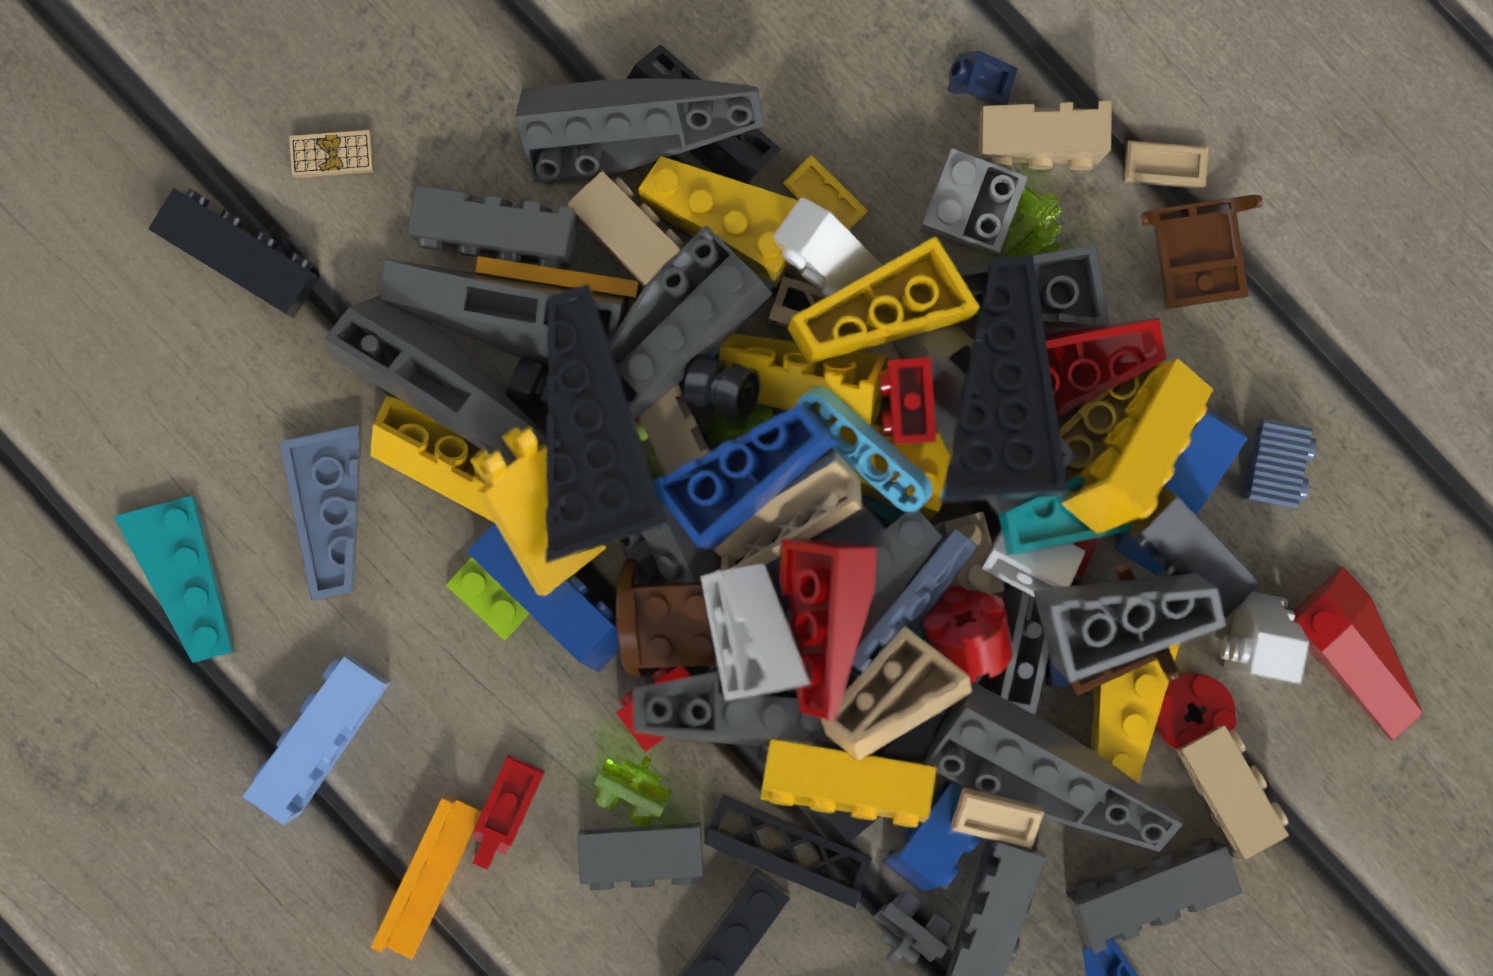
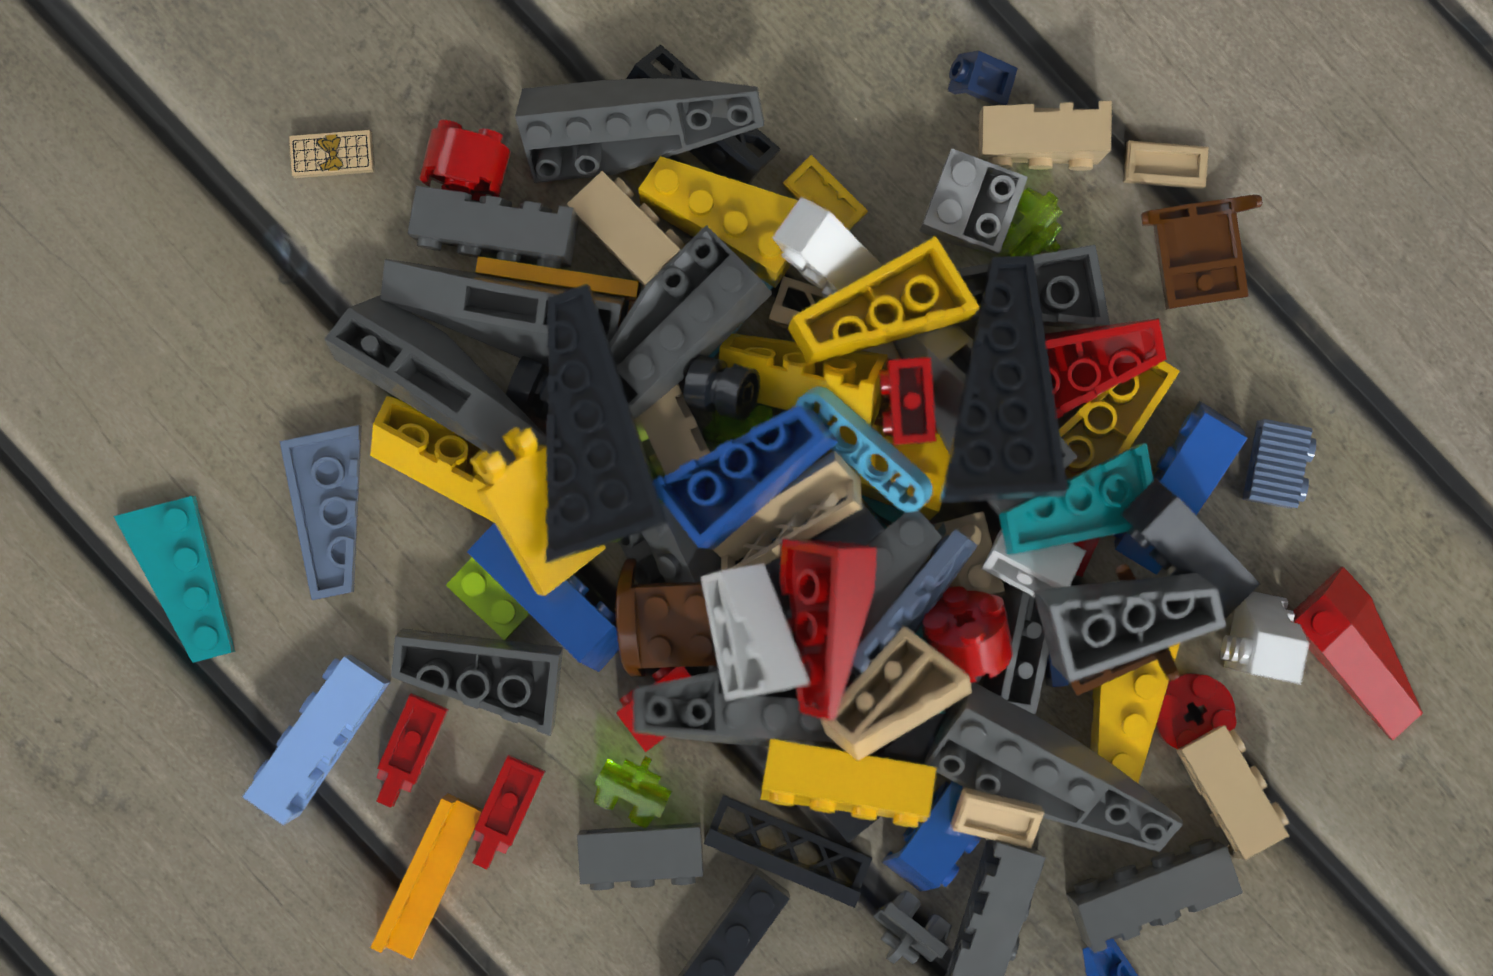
(233, 252): black brick -> none
(409, 747): none -> red hinge
(465, 160): none -> red brick
(484, 673): none -> dark grey wedge
(1141, 449): yellow wedge -> none

